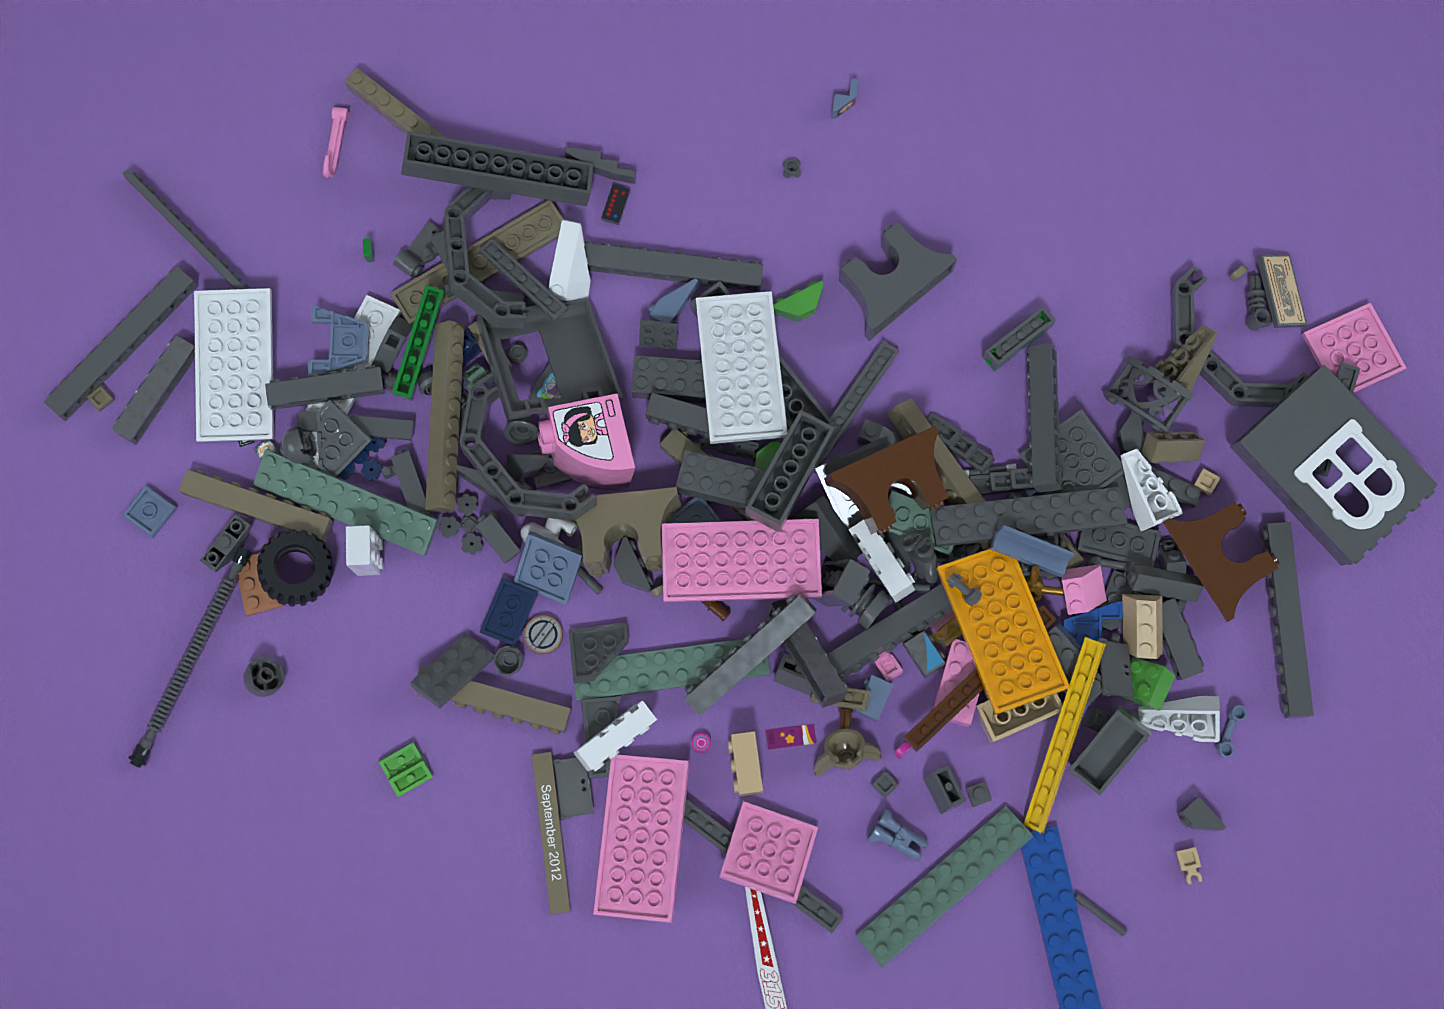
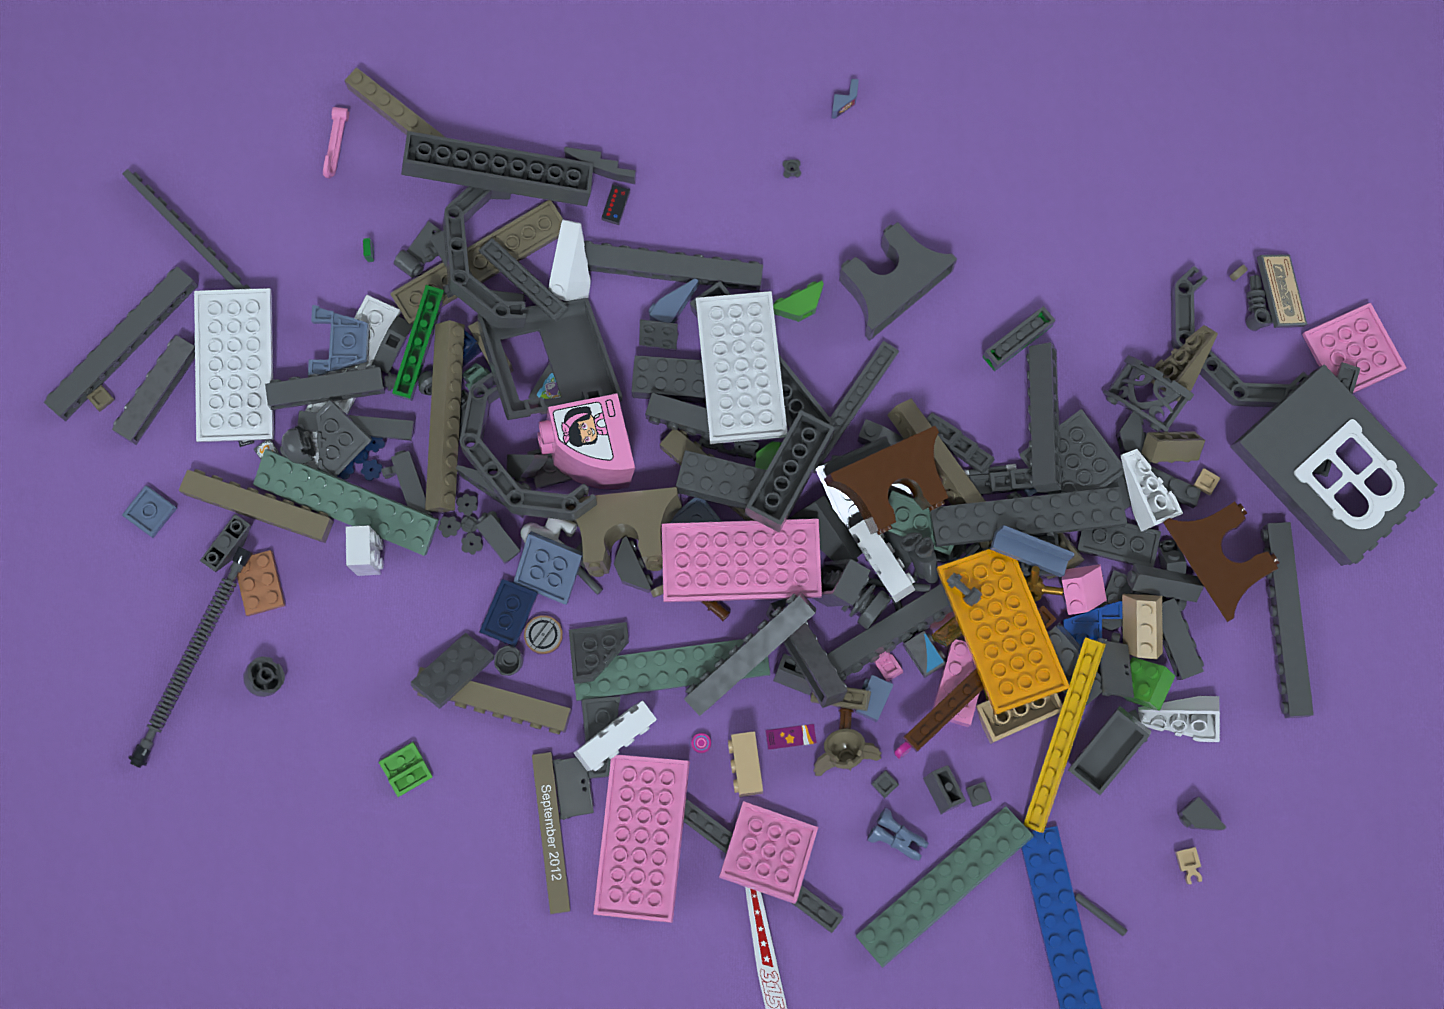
(288, 543): black tyre -> none
(517, 353): dark grey plate -> none
(521, 431): dark grey hat -> none
(1094, 718): dark grey slope -> none
(1126, 566): dark grey bar -> none
(1235, 713): sand blue bar -> none

